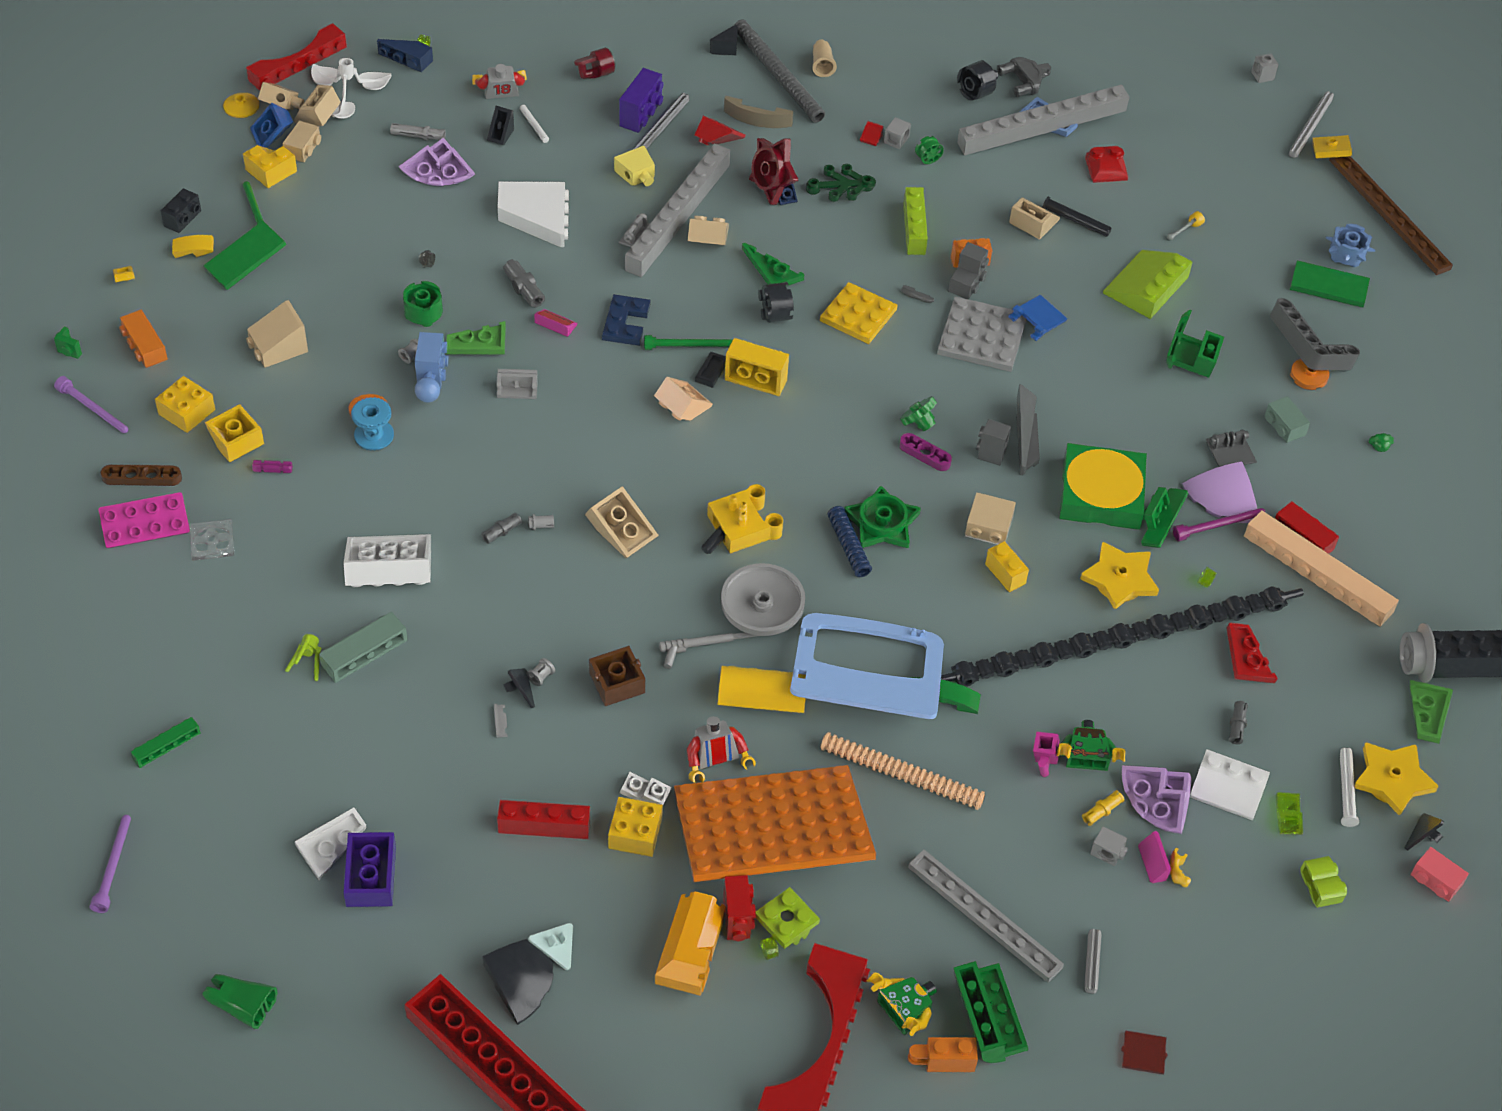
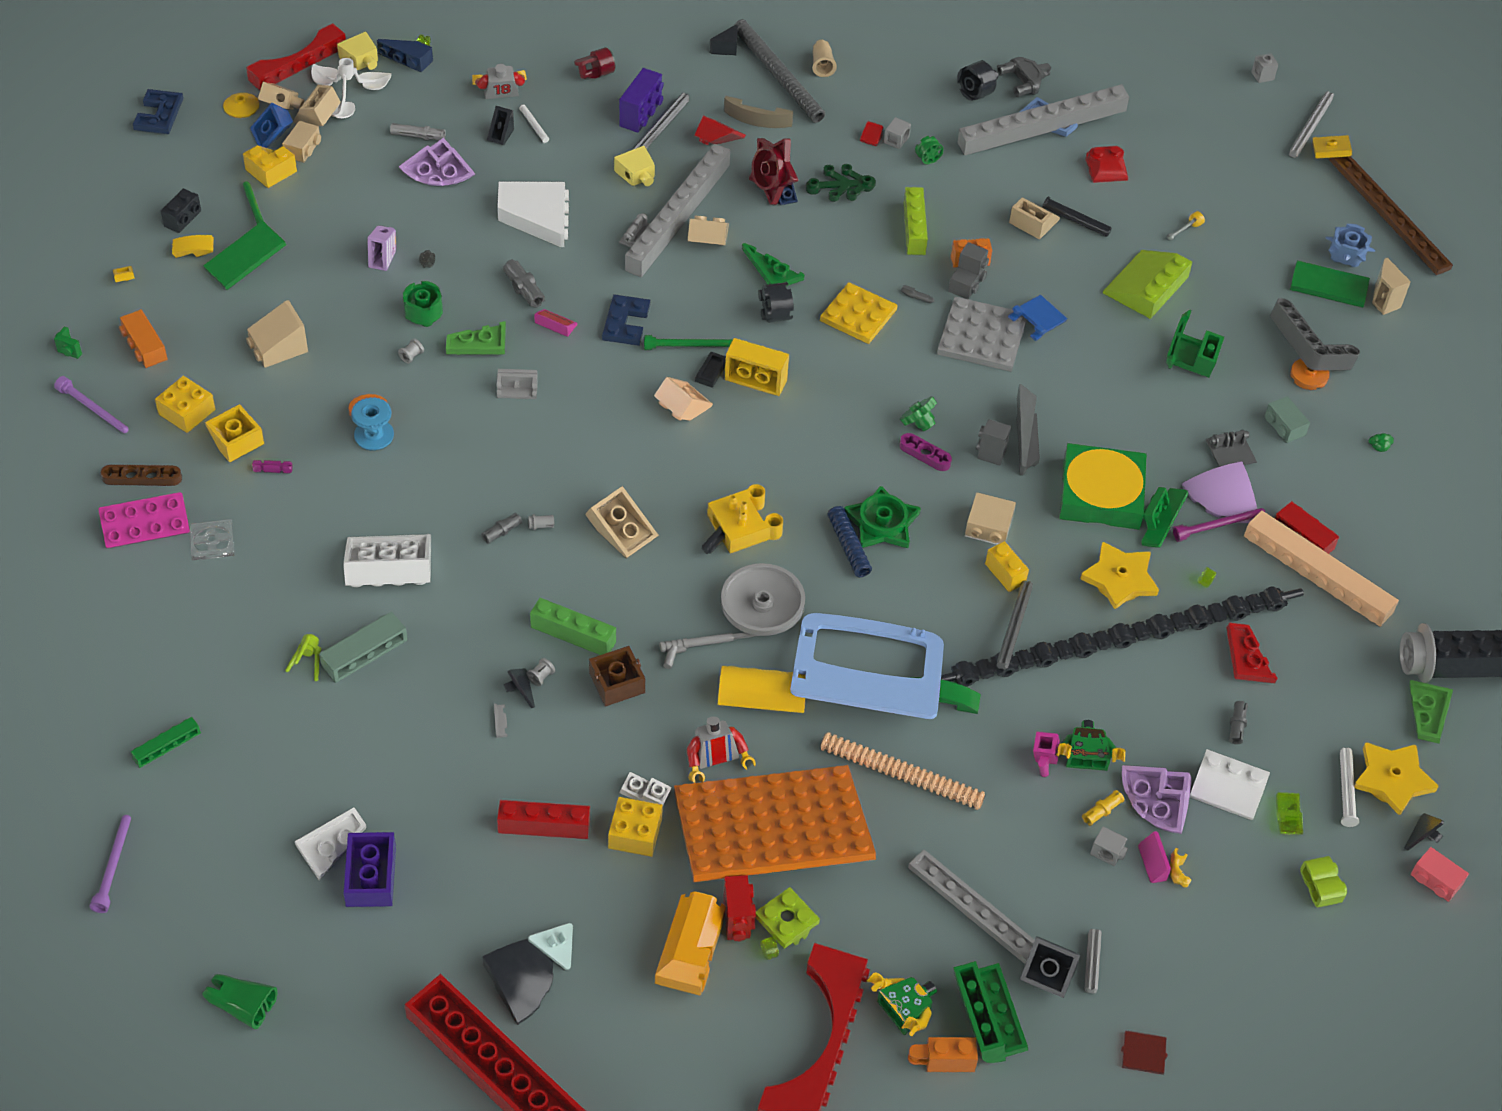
(168, 107): none -> dark blue plate
(360, 50): none -> light yellow torso
(381, 240): none -> lavender torso
(430, 365): medium blue brick -> none
(572, 627): none -> bright green brick
(1014, 625): none -> dark grey axle
(1050, 967): none -> black slope
(1390, 288): none -> tan slope

